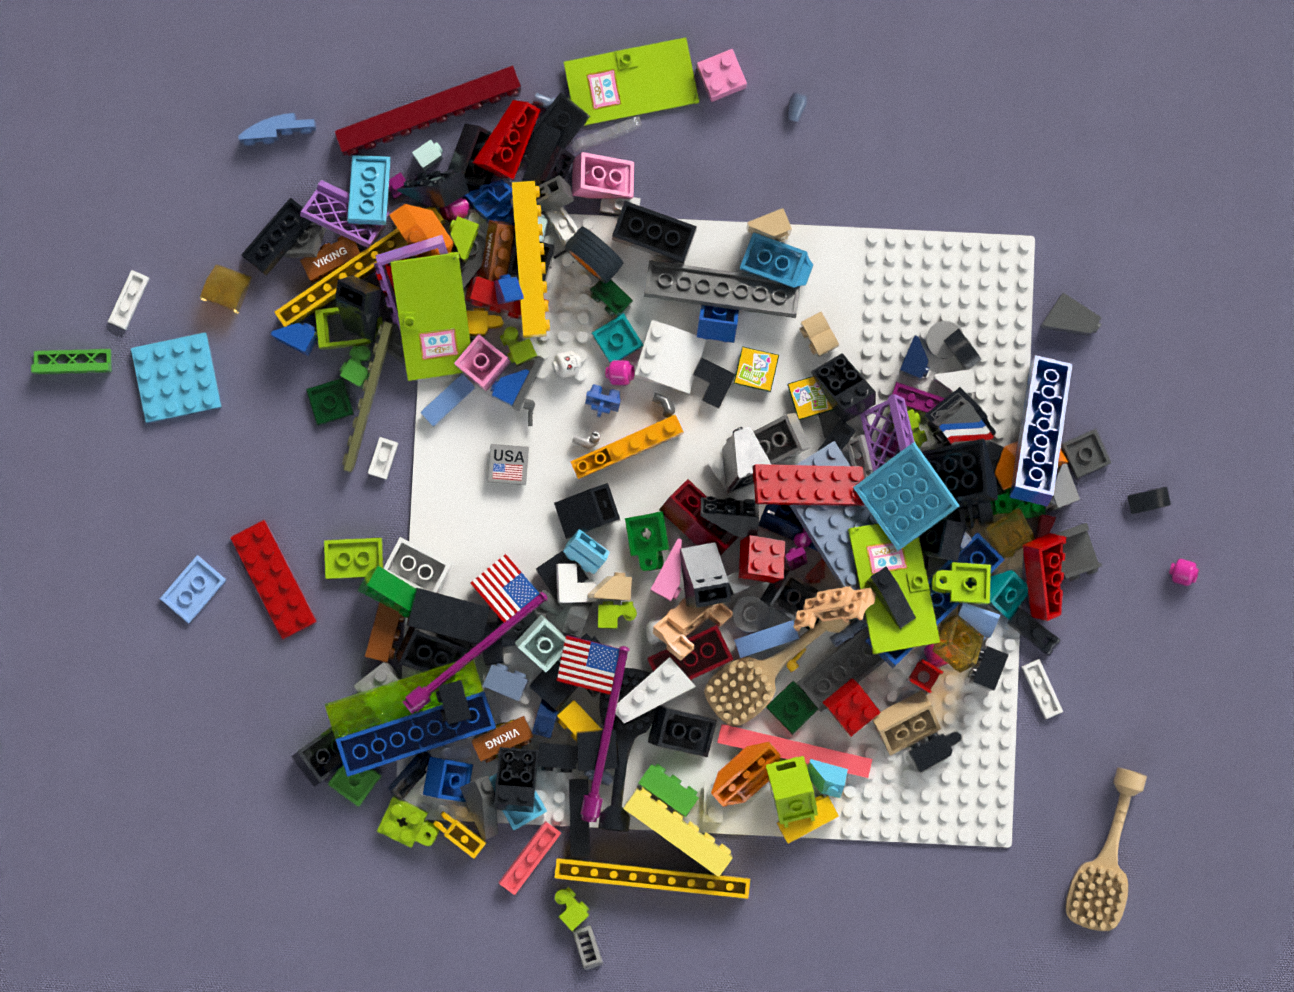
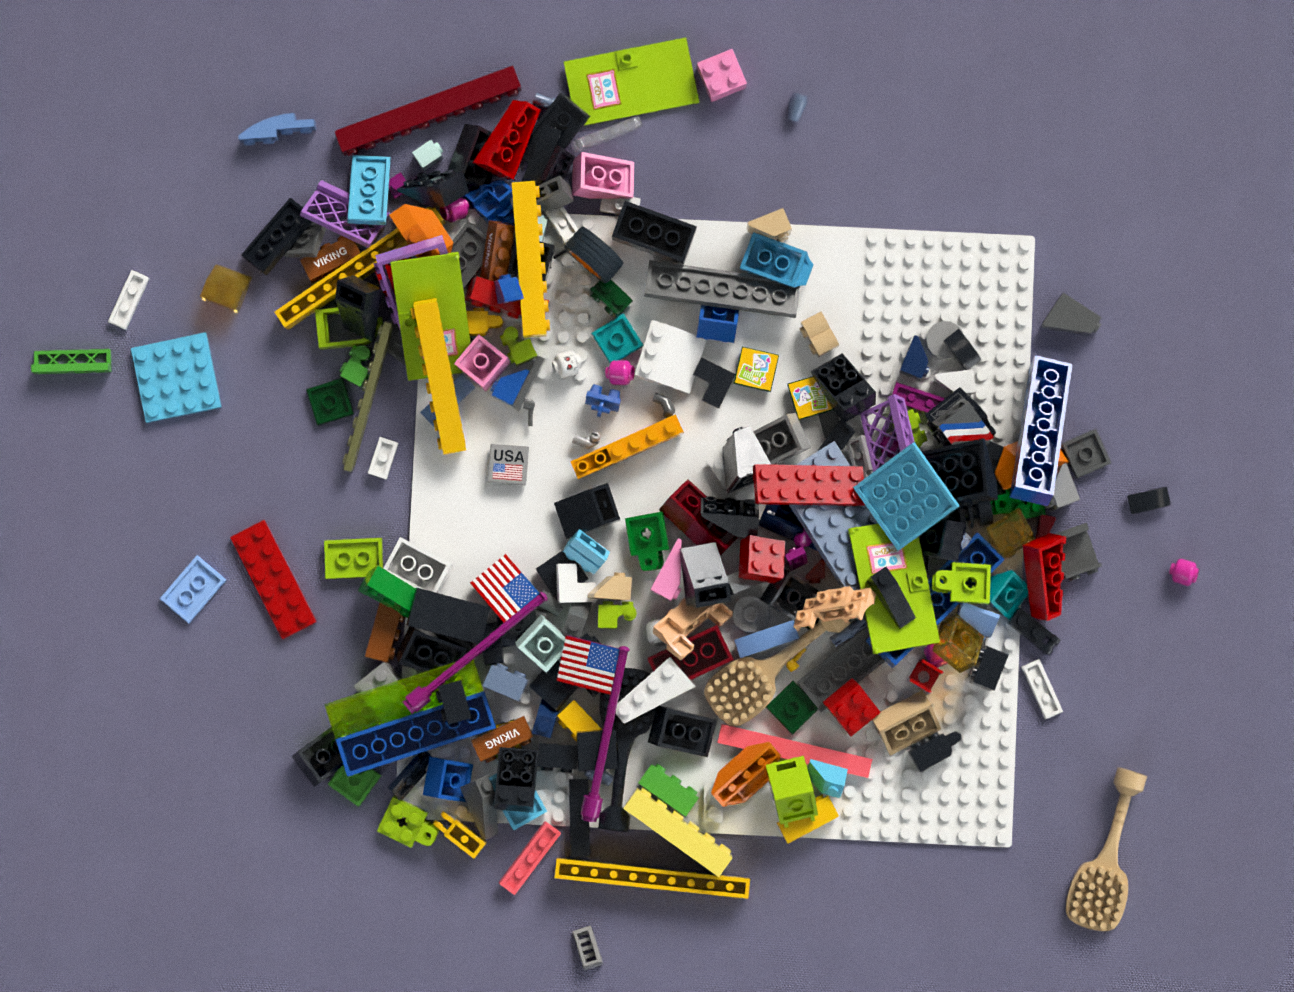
(297, 337): blue slope -> none
(439, 374): none -> yellow brick
(464, 235): lime slope -> none
(575, 911): lime brick -> none

